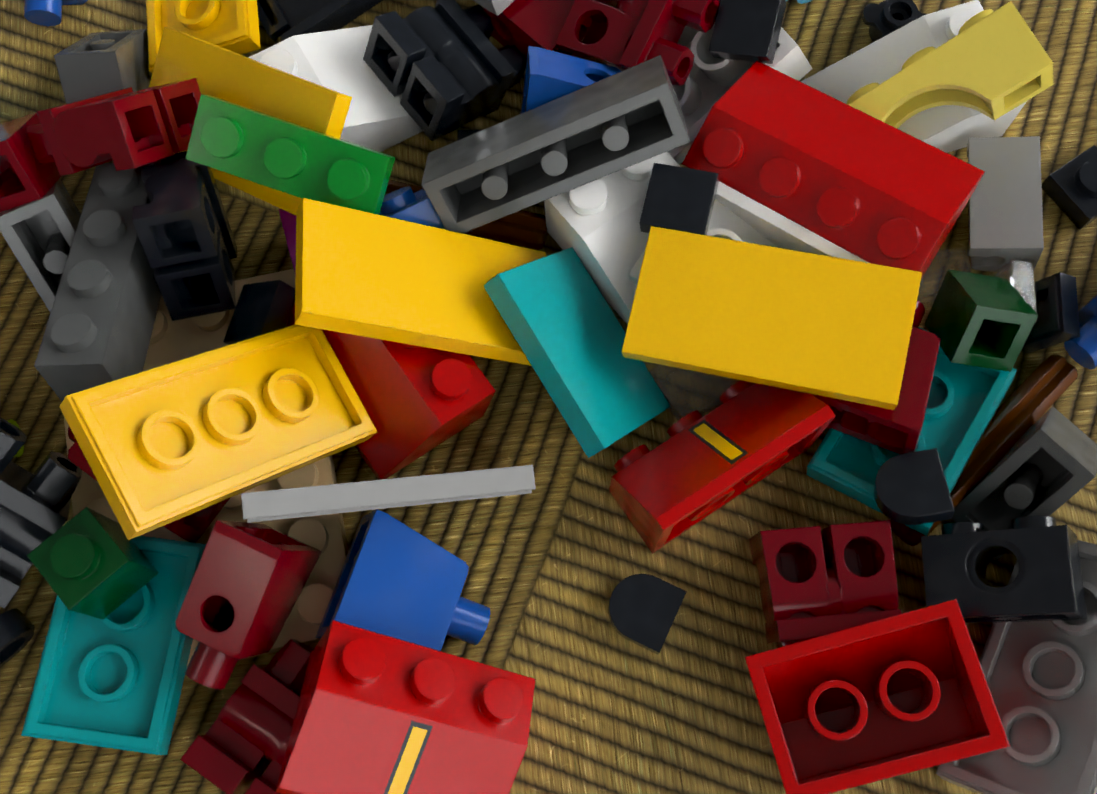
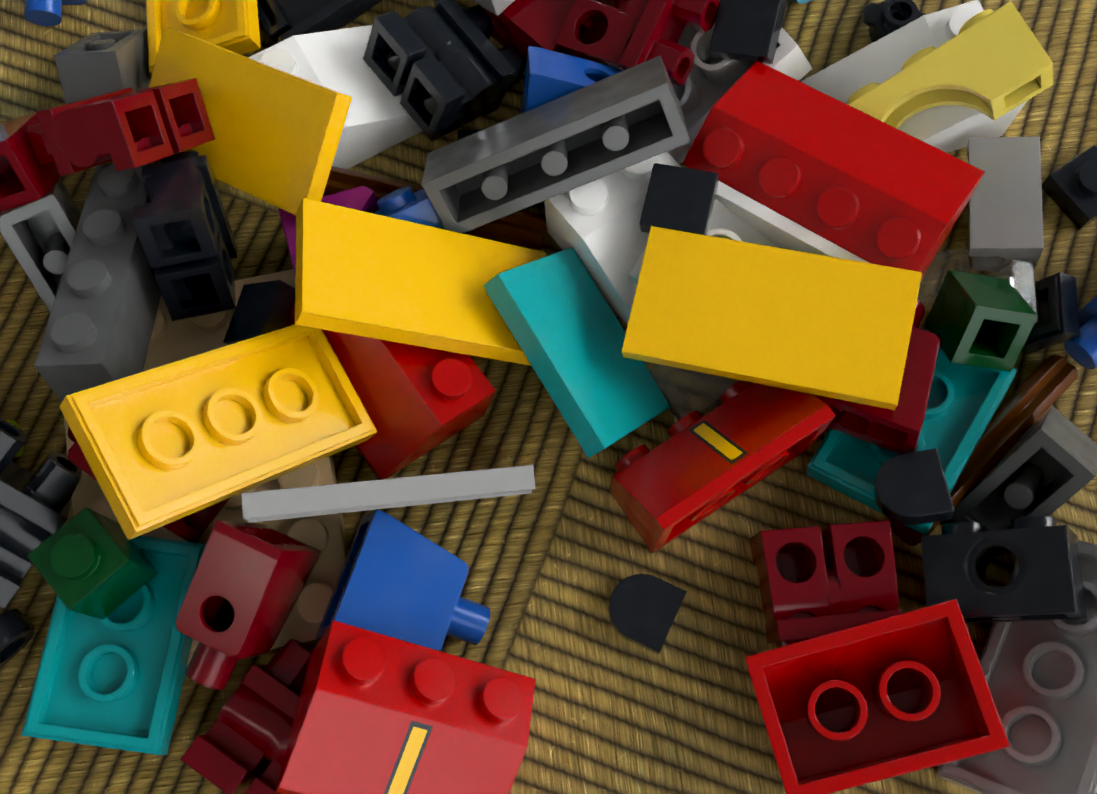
(288, 156): green plate -> none

